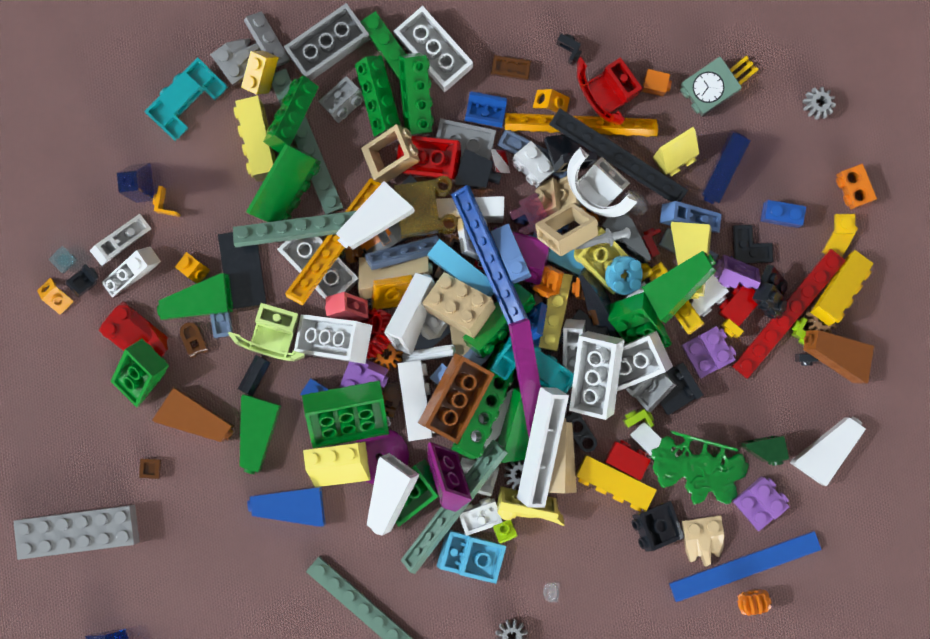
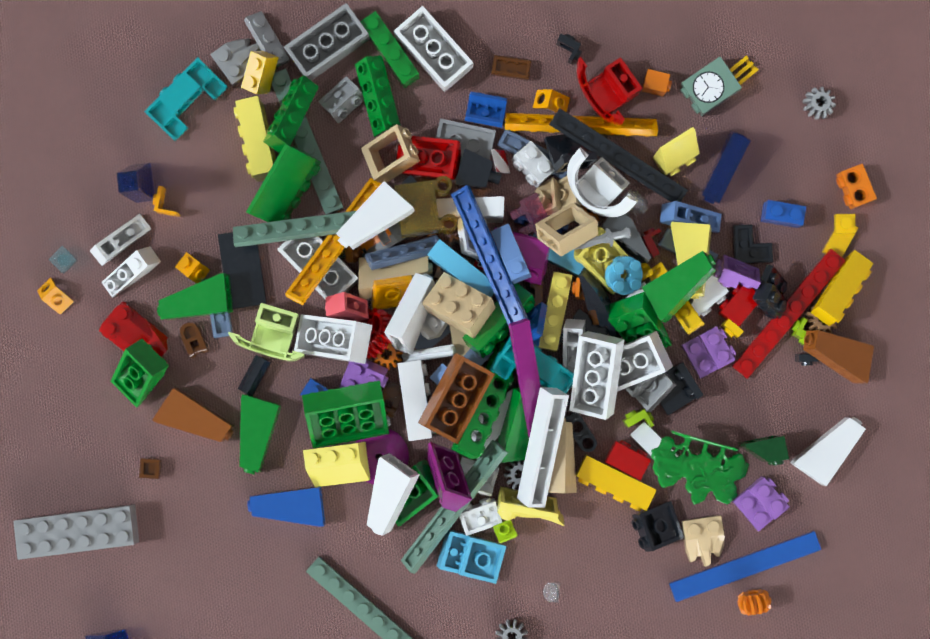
(82, 281): black bracket -> none
(415, 93): green brick -> none
(550, 282): orange bracket -> none

